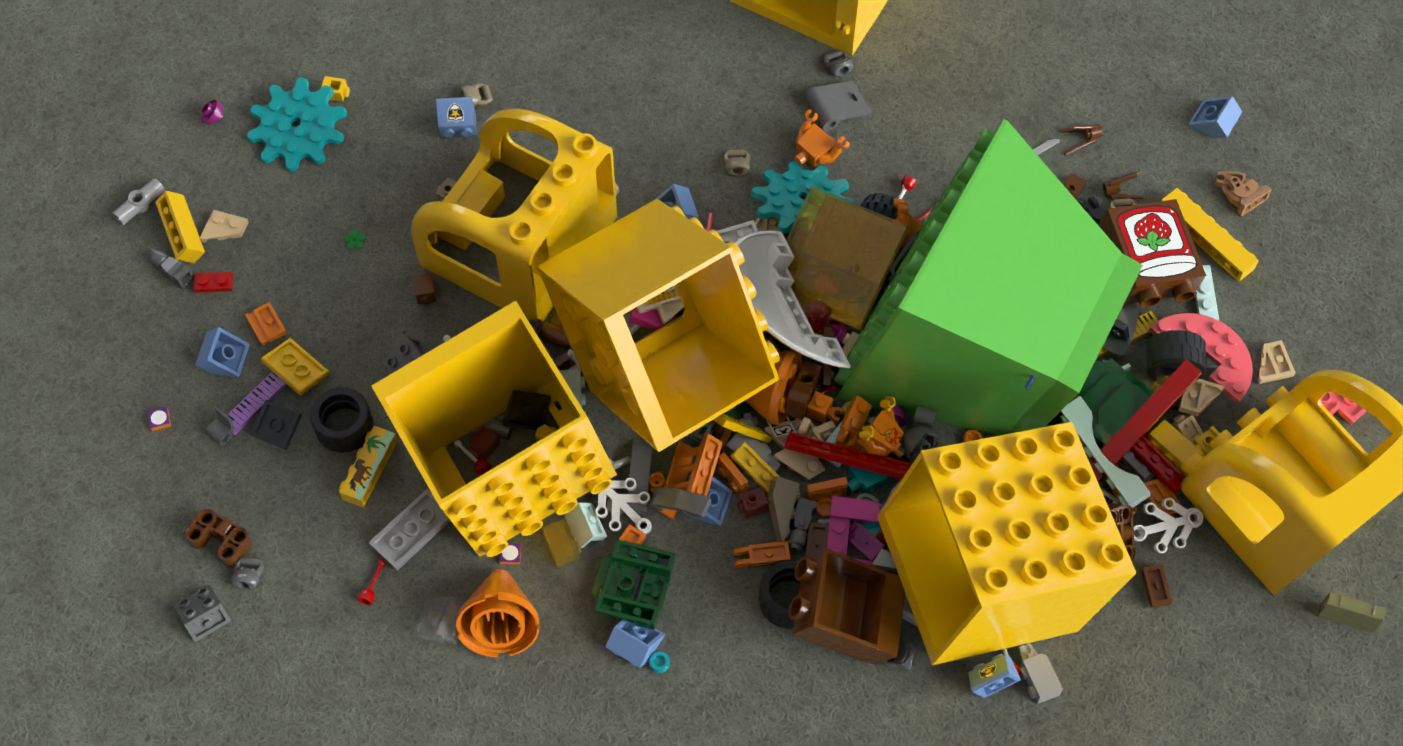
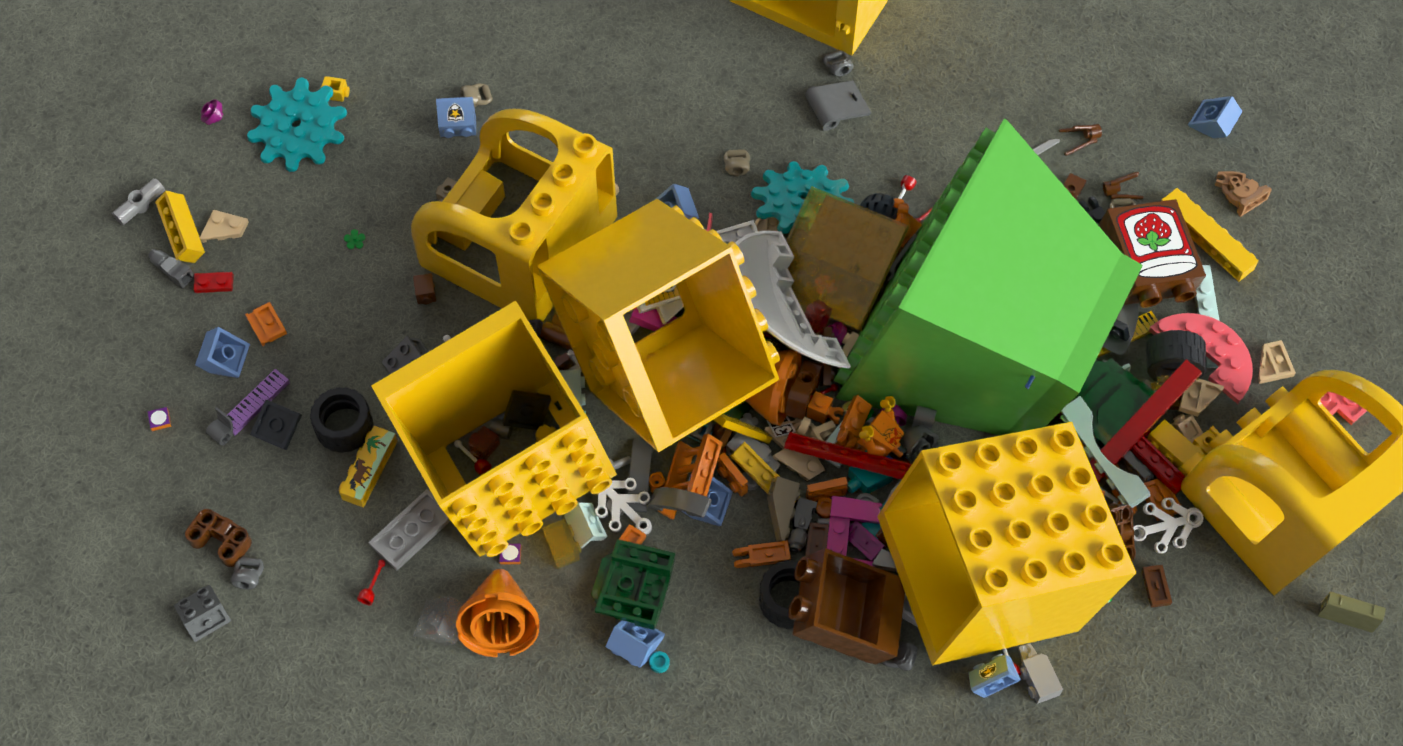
(295, 366): yellow tile -> none
(753, 503): clear red brick -> none
(816, 145): orange torso -> none
(972, 435): orange tile -> none

